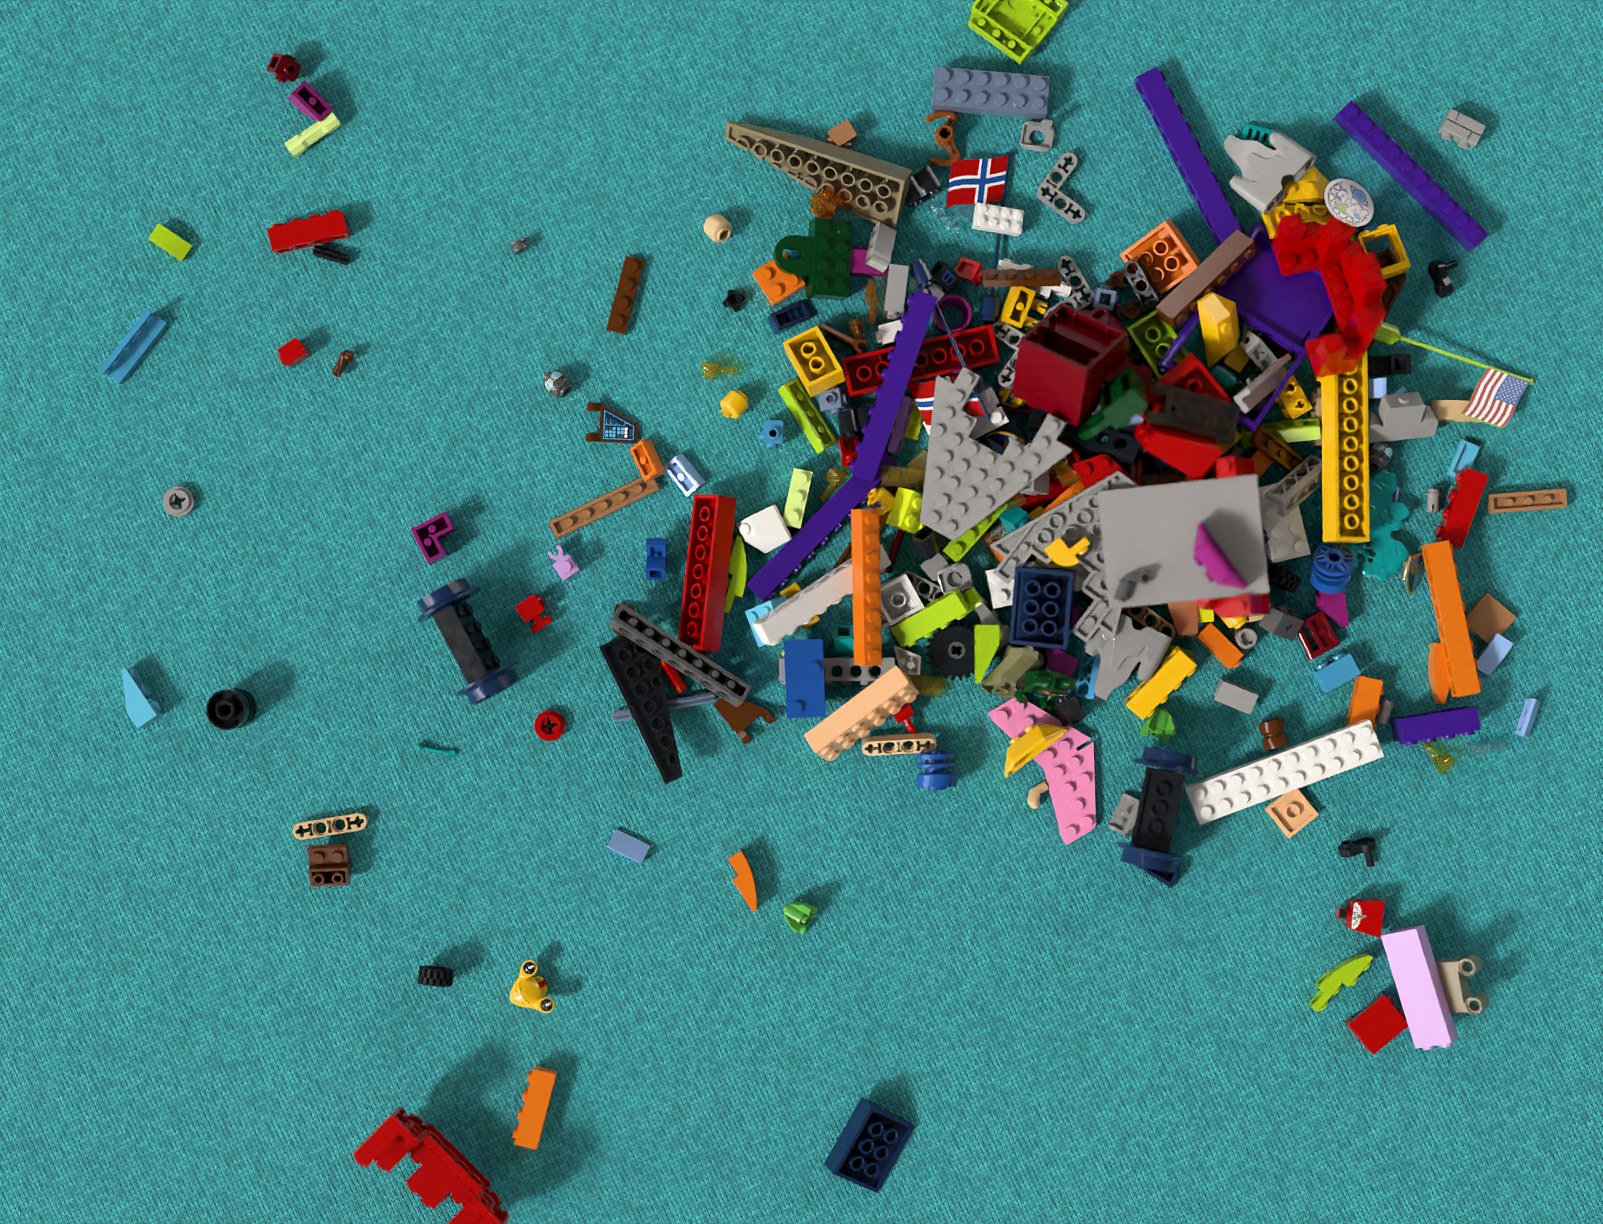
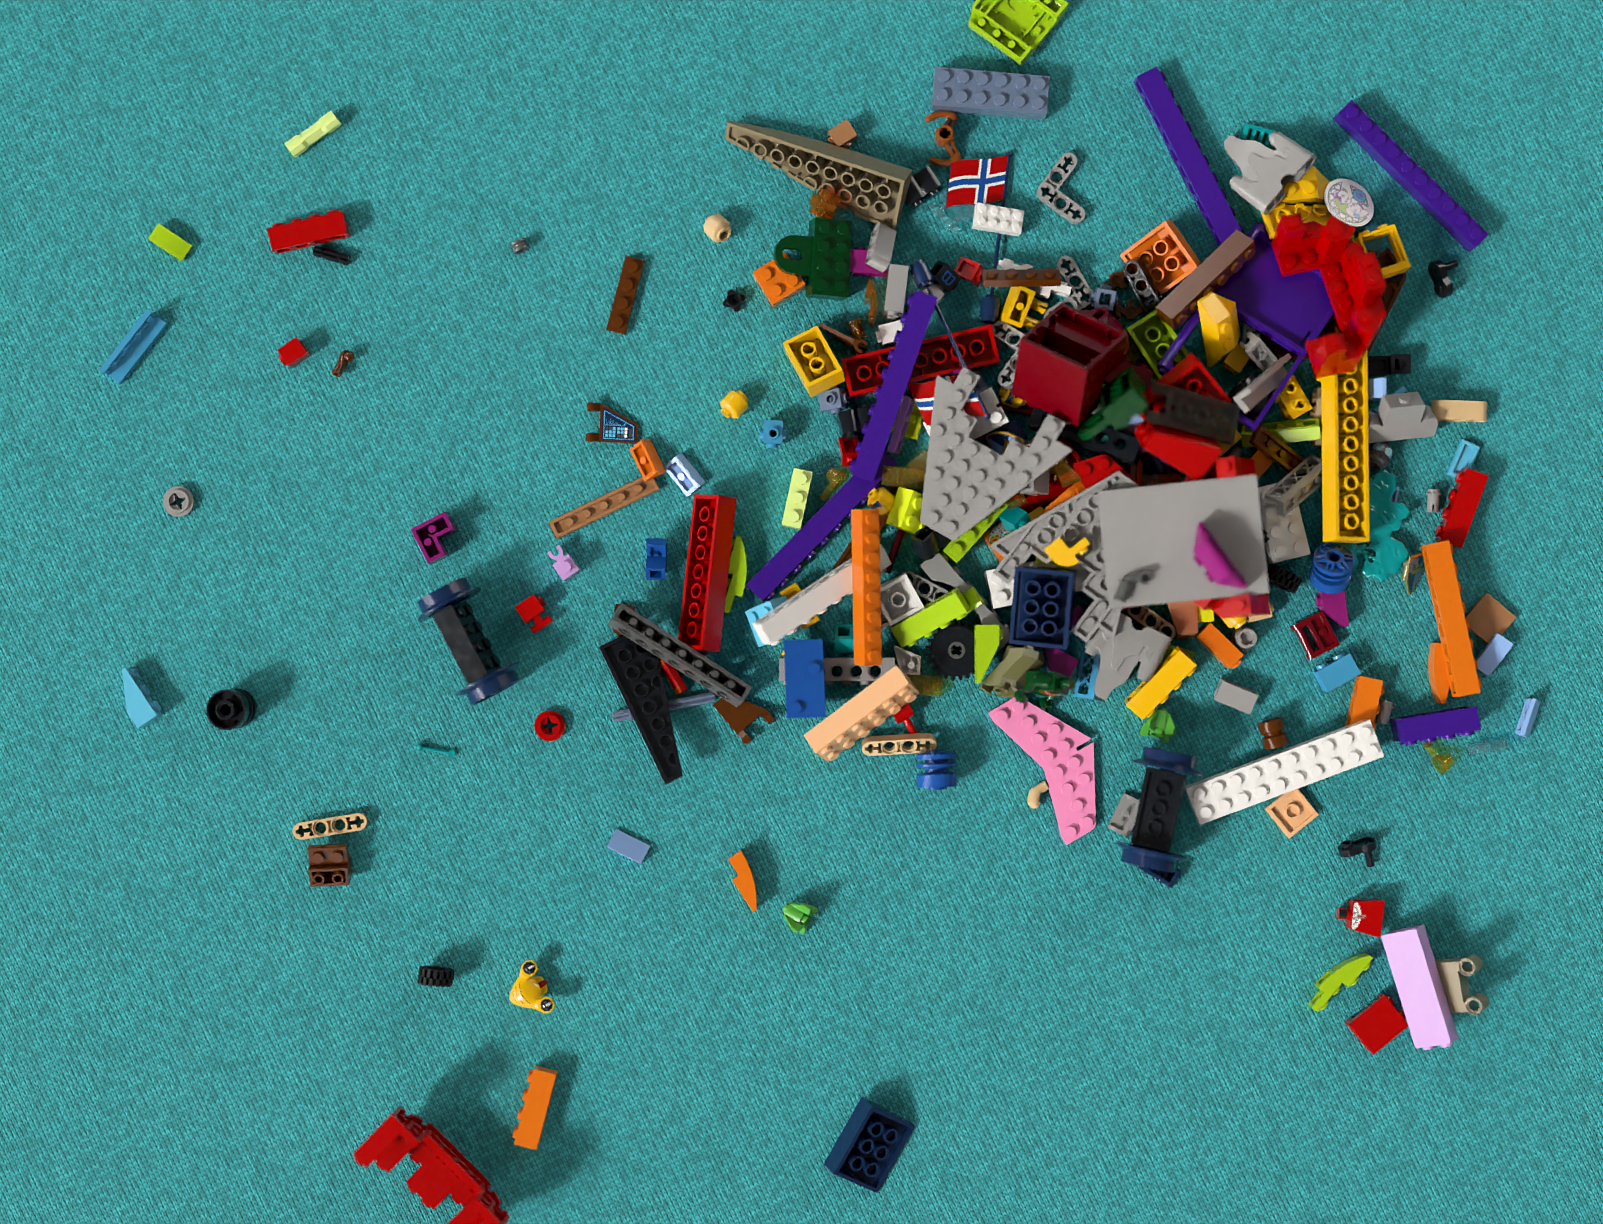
(284, 68): dark red brick -> none
(310, 102): magenta slope -> none
(557, 384): head -> none
(710, 370): clear yellow bar -> none
(764, 529): white slope -> none
(785, 326): dark blue slope -> none
(807, 415): lime slope -> none
(955, 301): magenta piece -> none
(961, 568): light grey piece -> none
(1031, 744): yellow wedge -> none
(1047, 130): light grey piece -> none
(1069, 711): black brick -> none
(1224, 377): teal brick -> none
(1282, 622): dark grey brick -> none
(1460, 129): light grey brick -> none
(1494, 393): flag -> none
(1527, 501): medium nougat plate -> none

